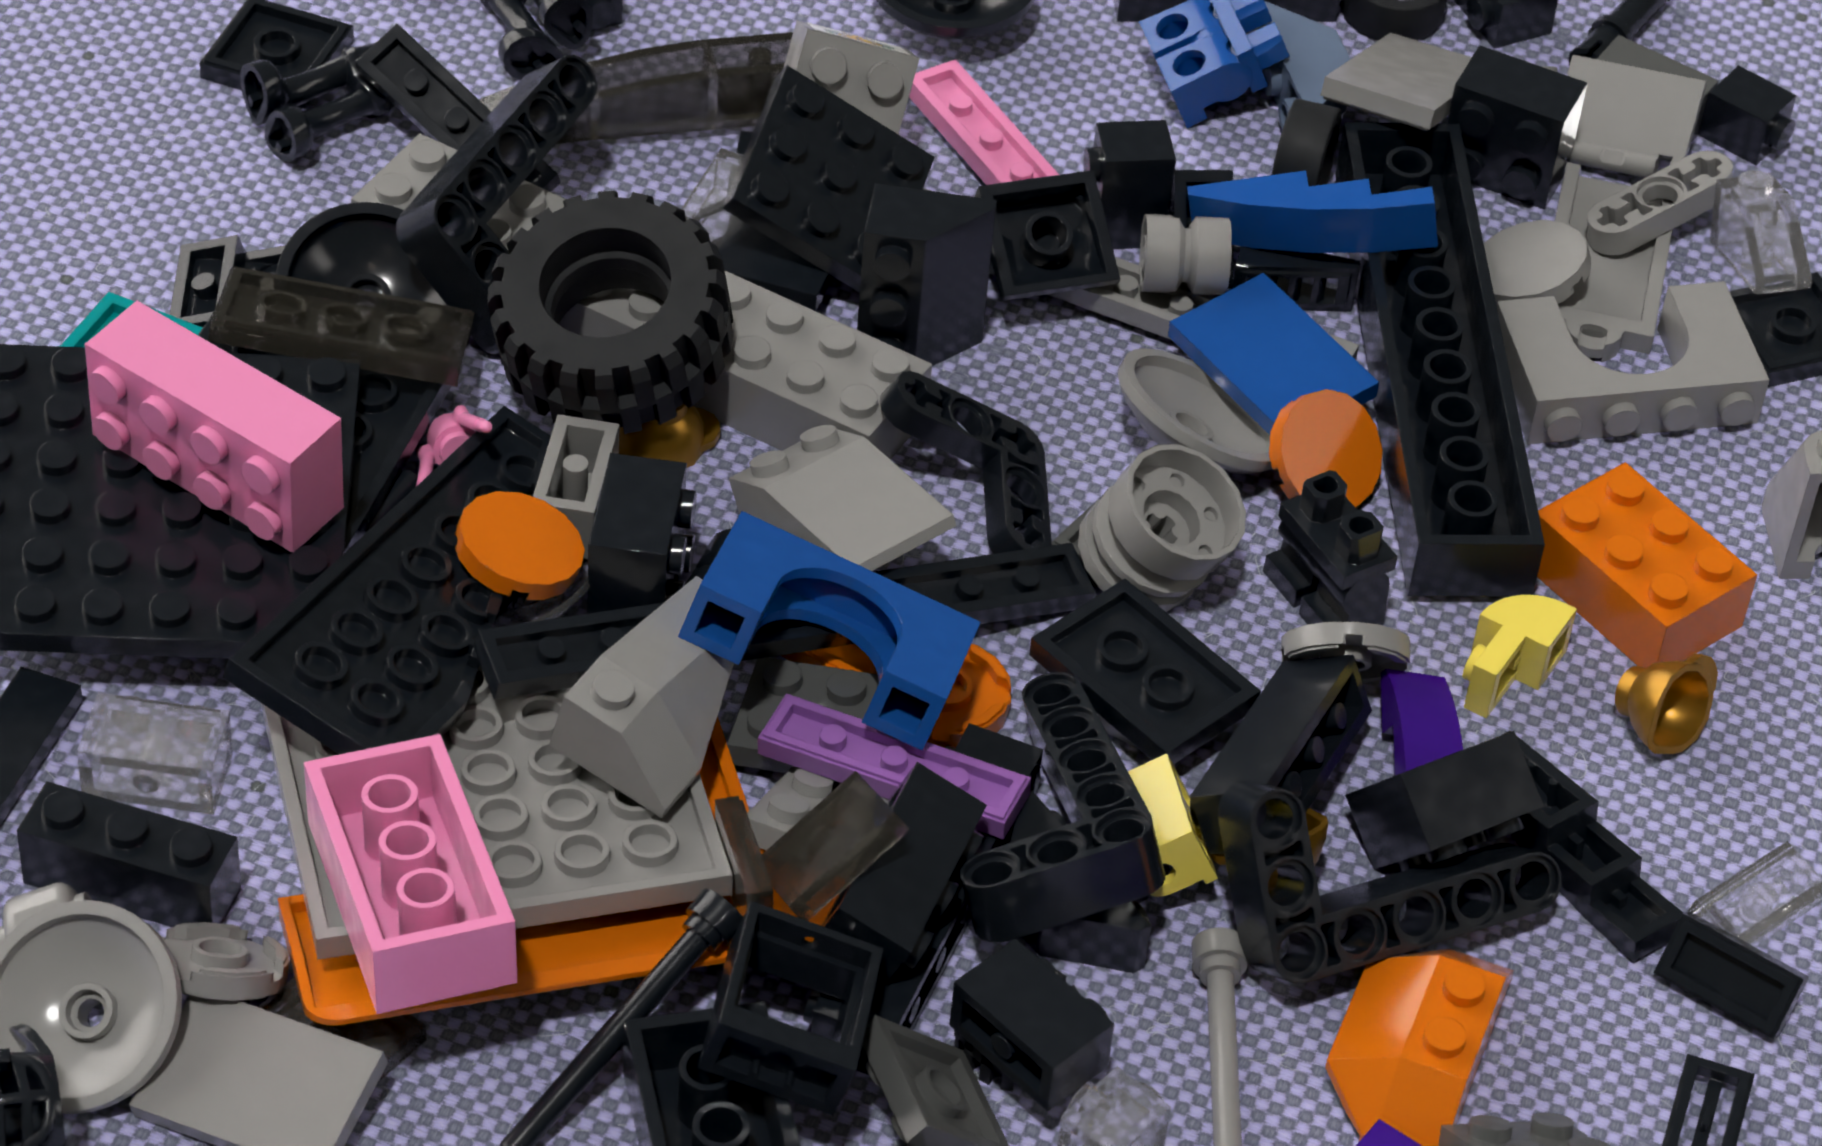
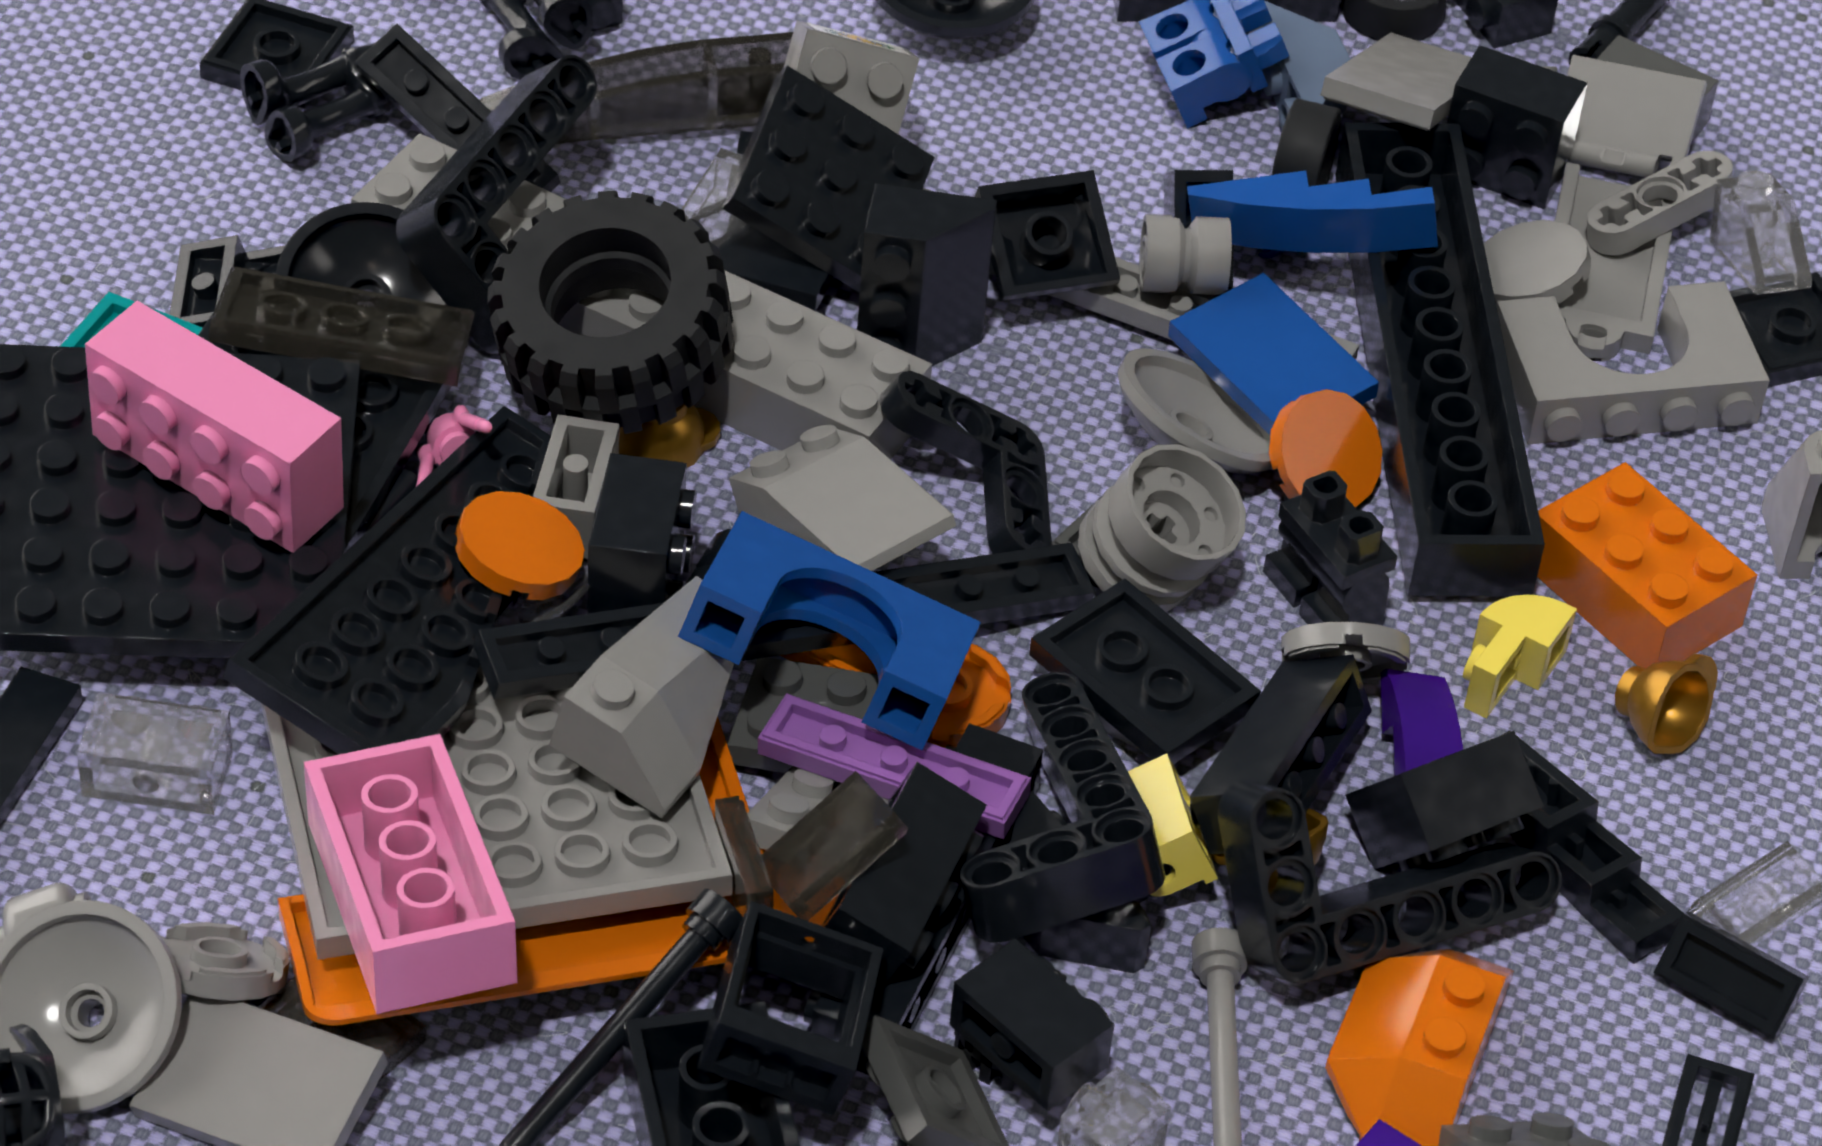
(129, 857): black brick -> none
(976, 126): bright pink plate -> none
(1133, 175): black brick -> none
(1302, 265): black slope -> none
(1748, 115): black brick -> none

